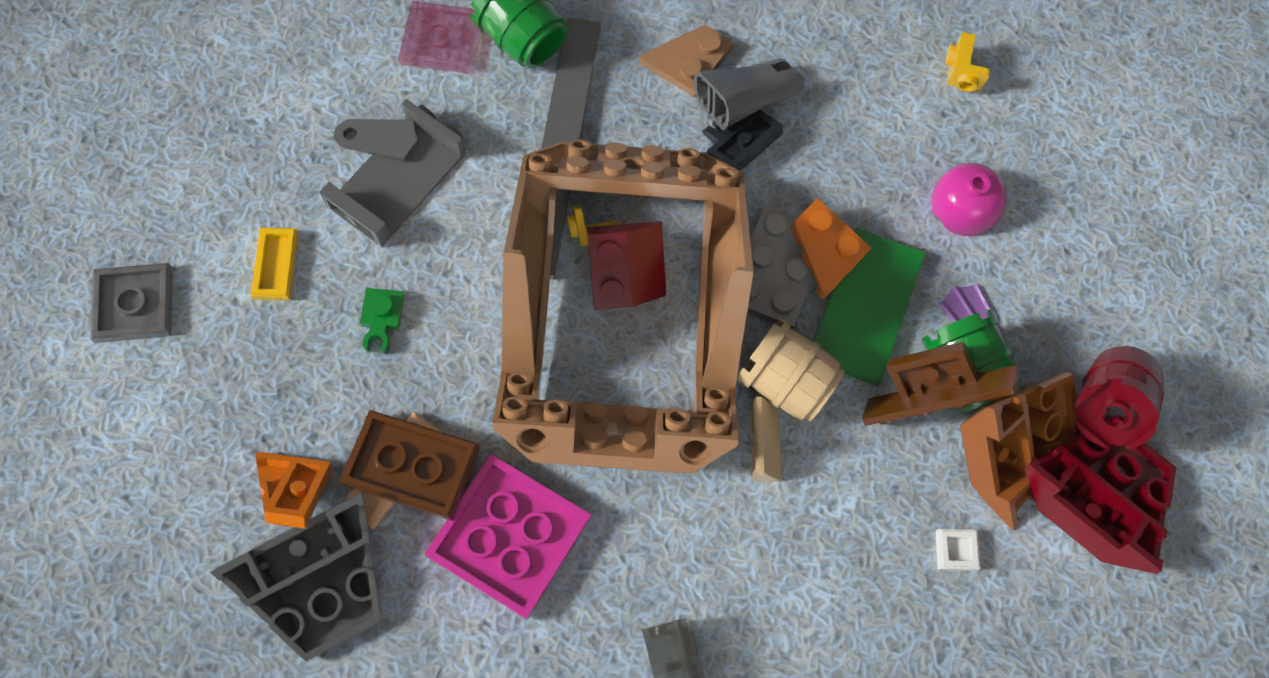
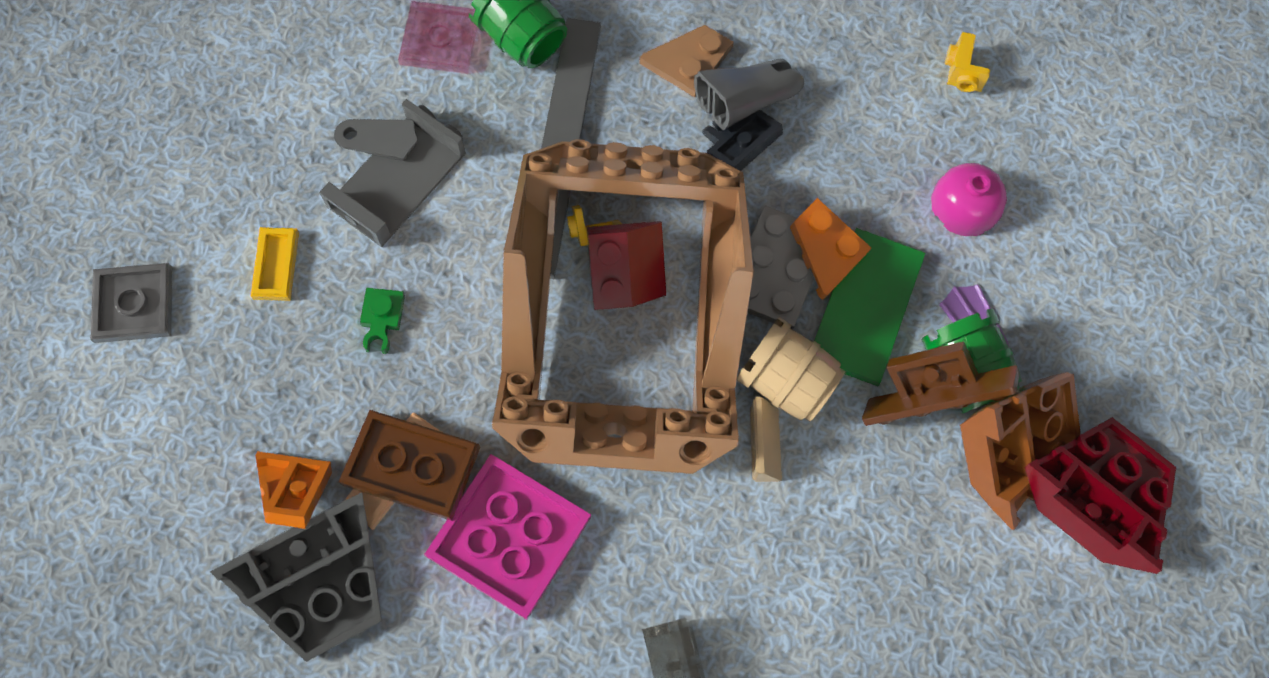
(958, 549): white tile -> none
(1120, 398): dark red piece -> none

